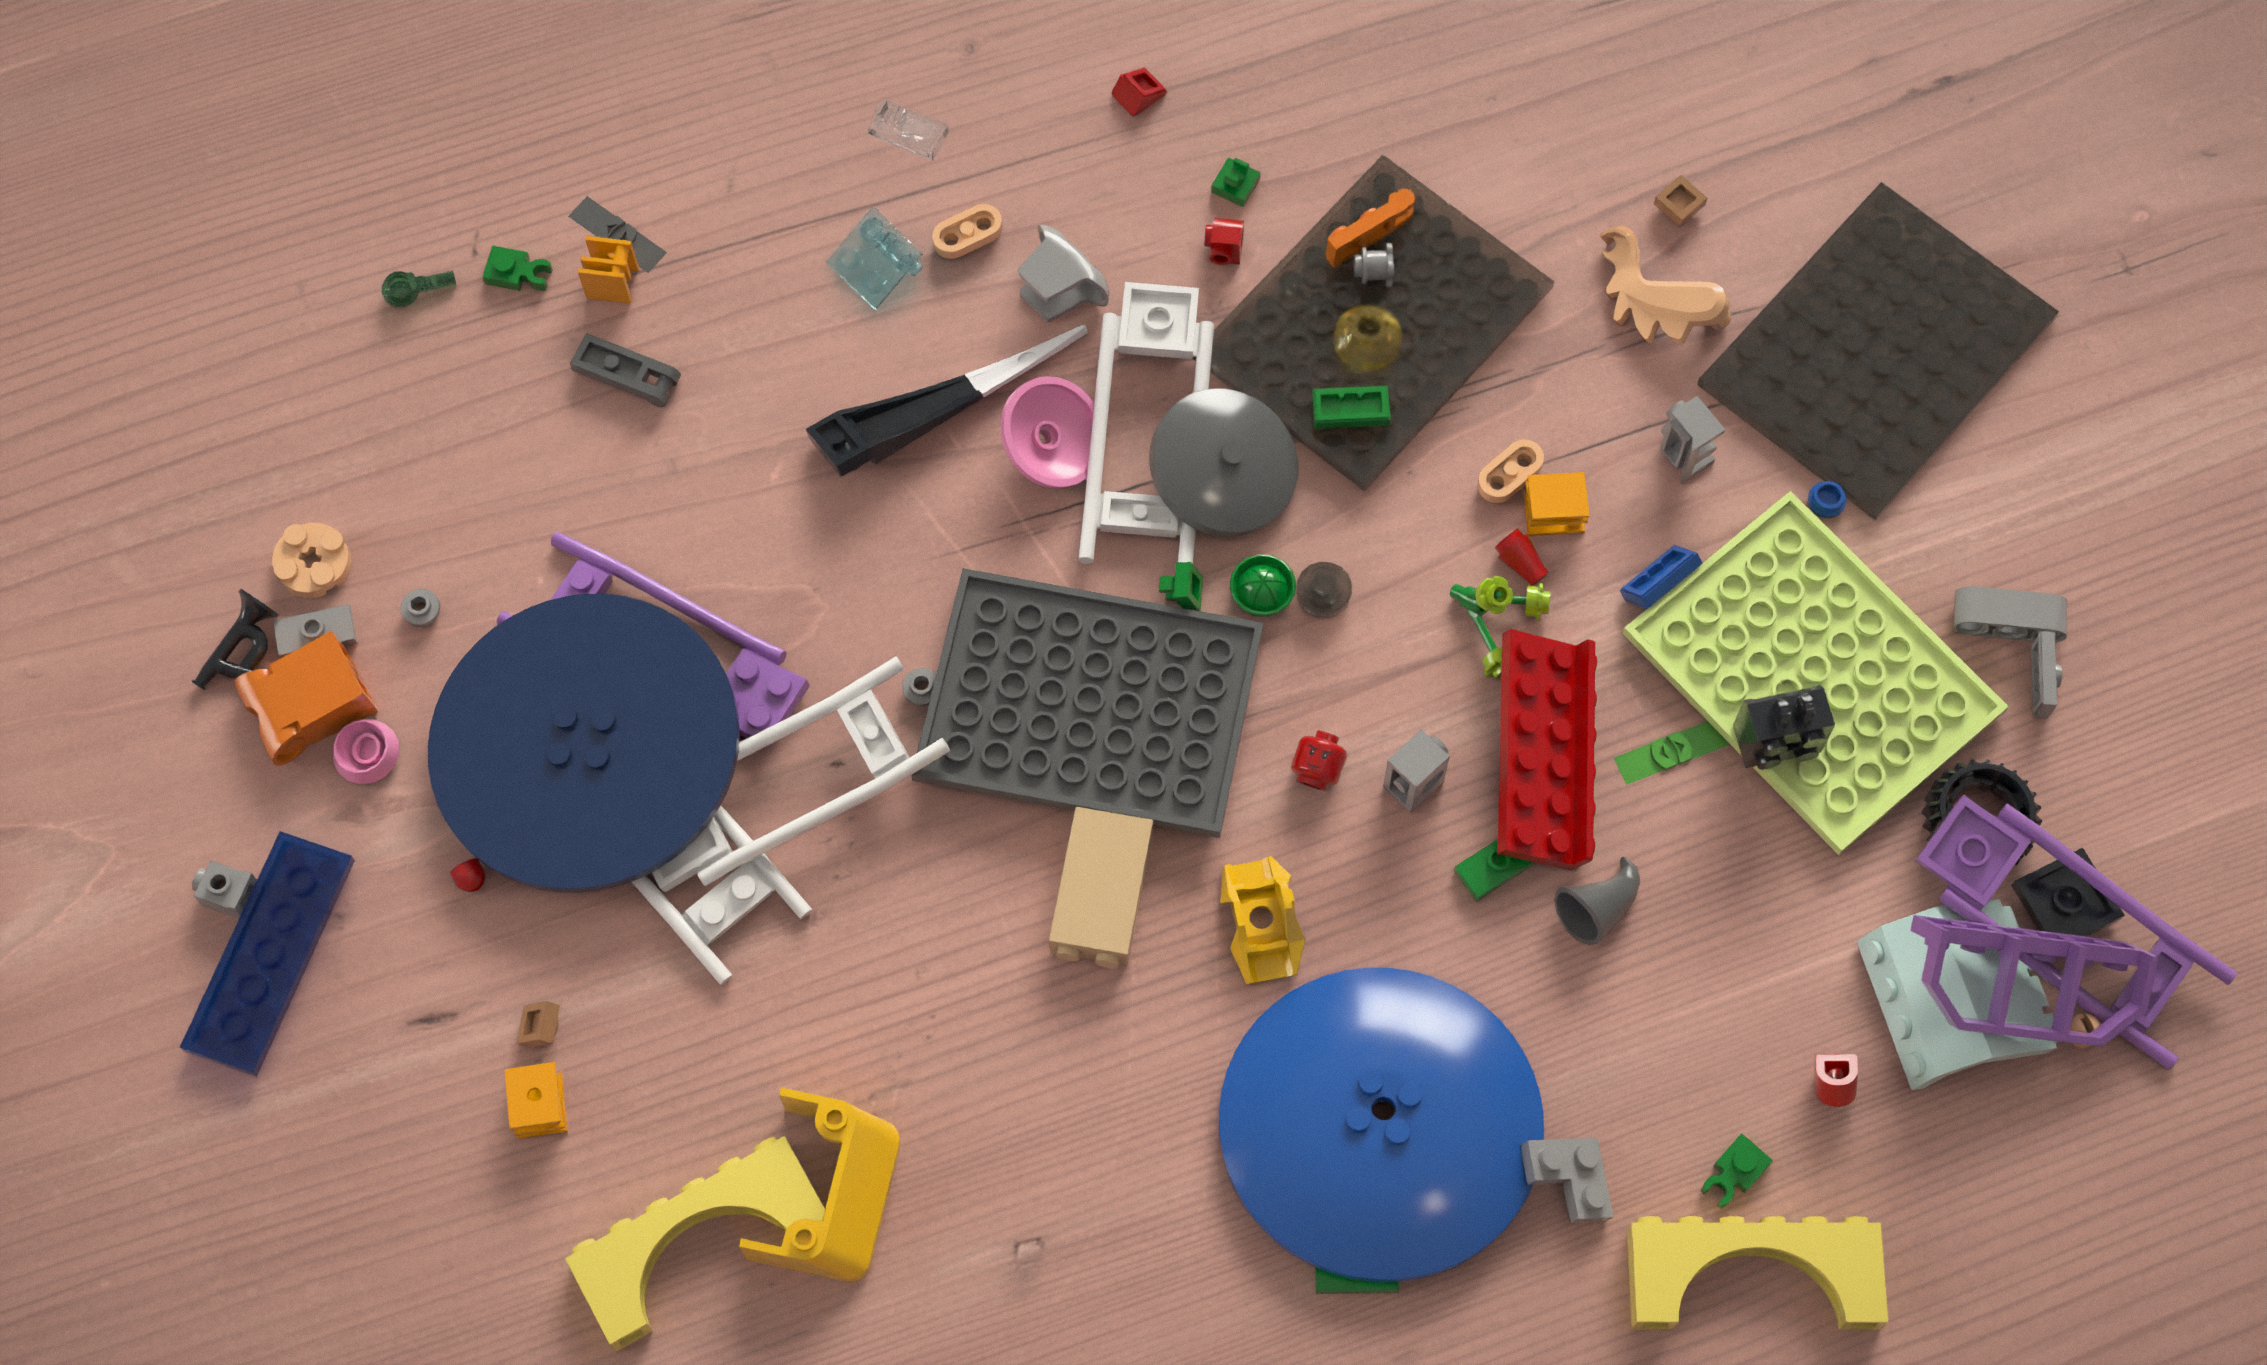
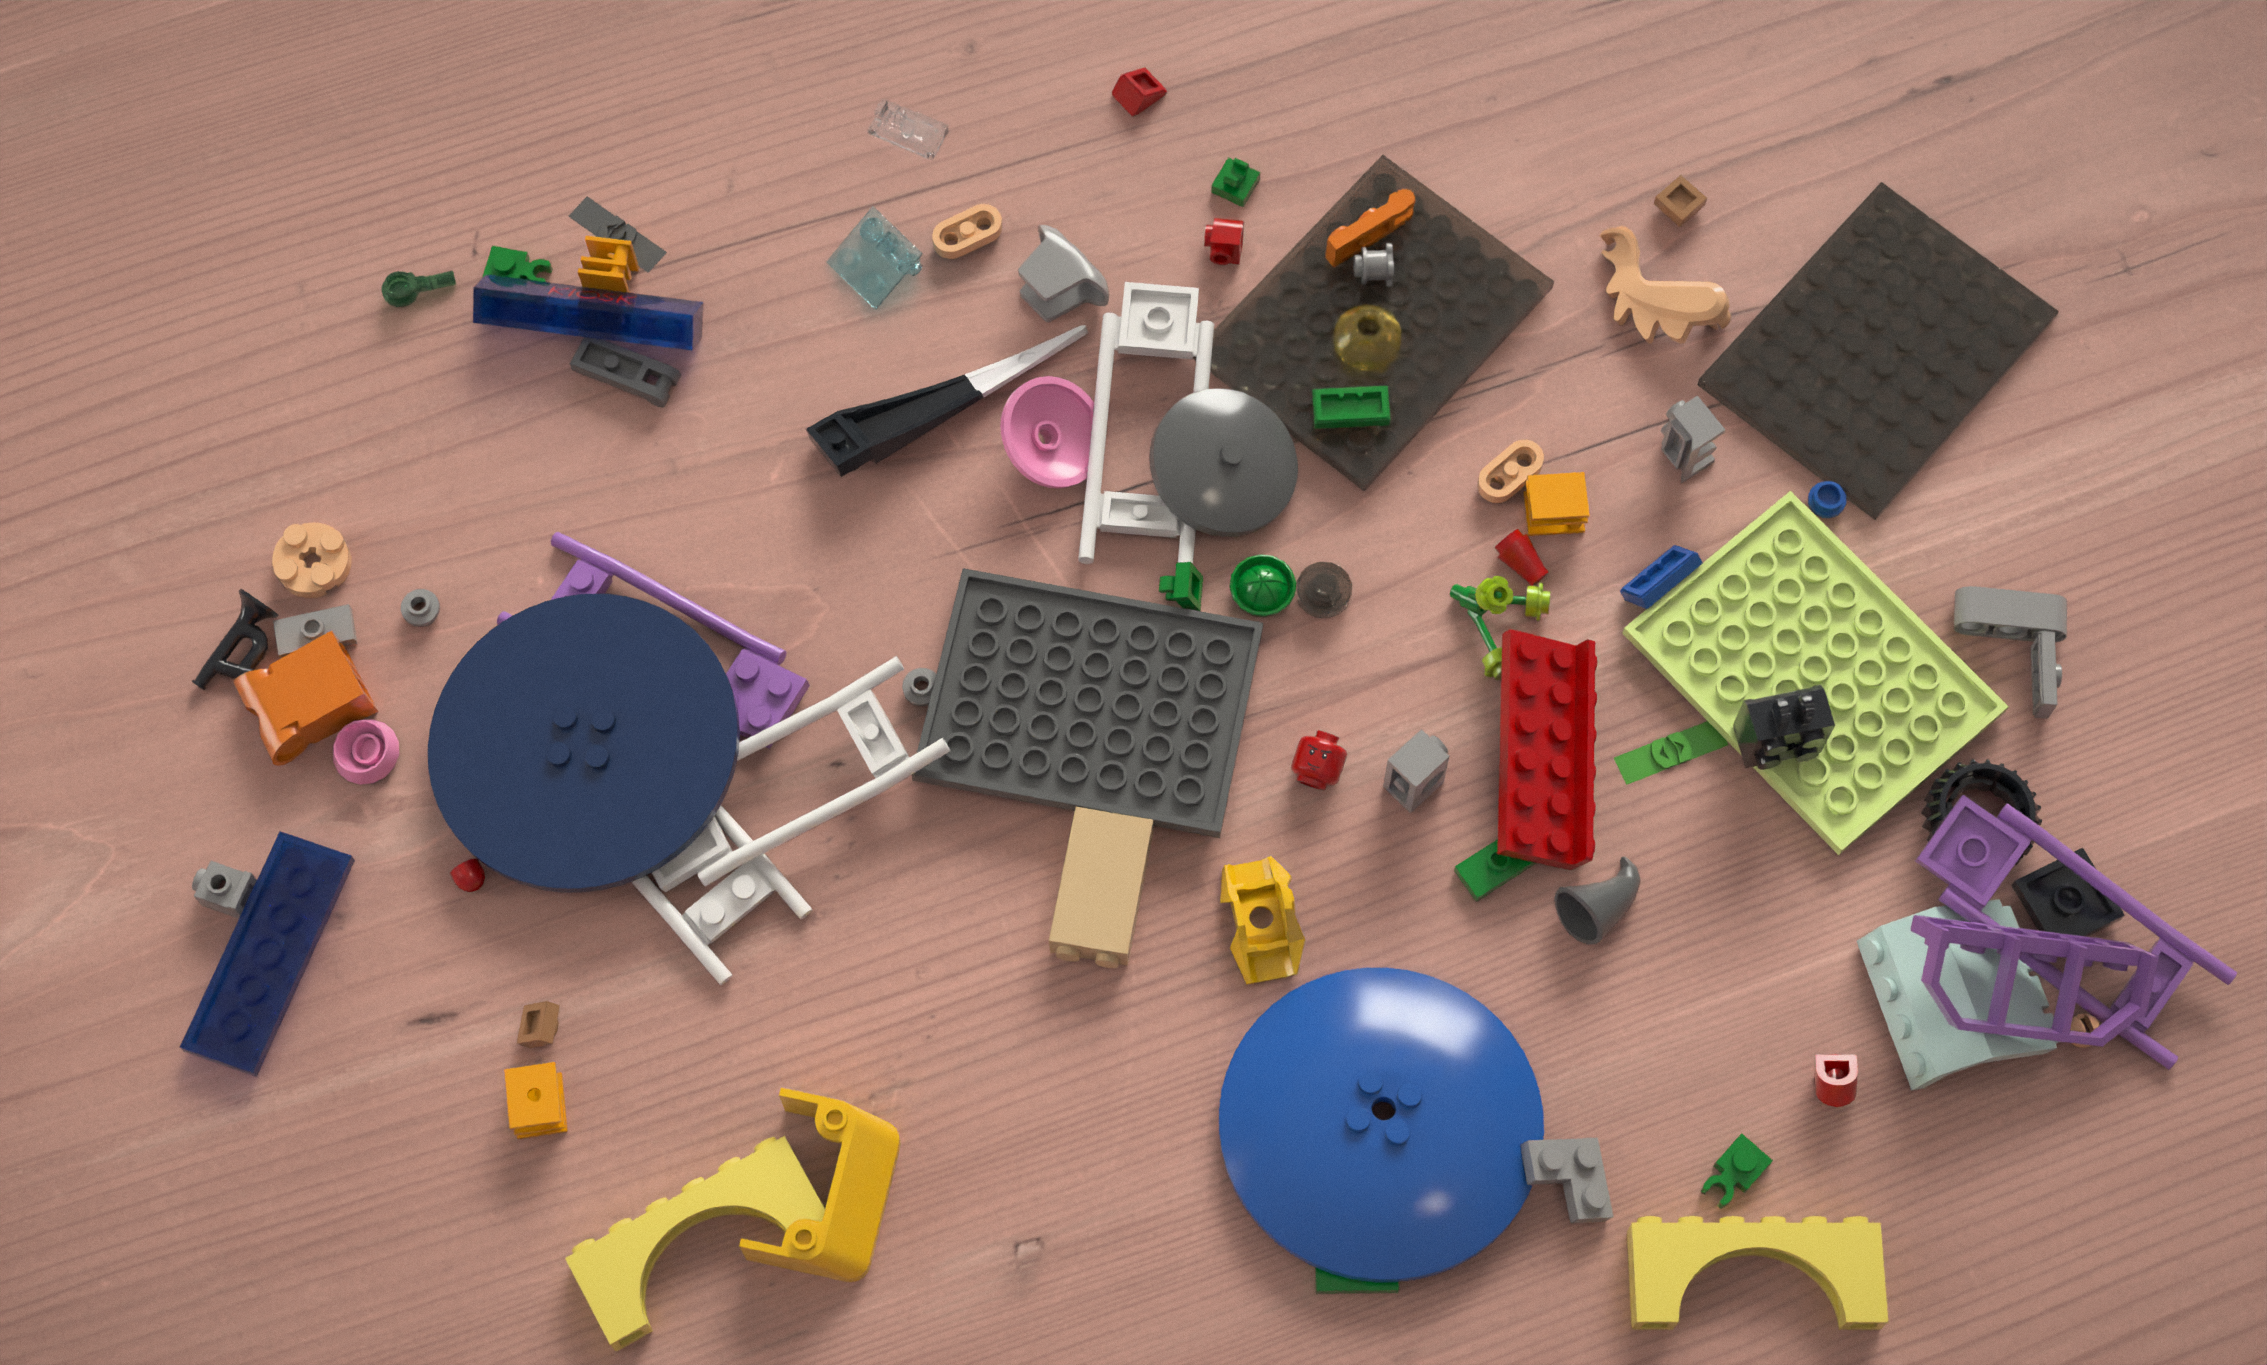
(588, 312): none -> clear blue brick

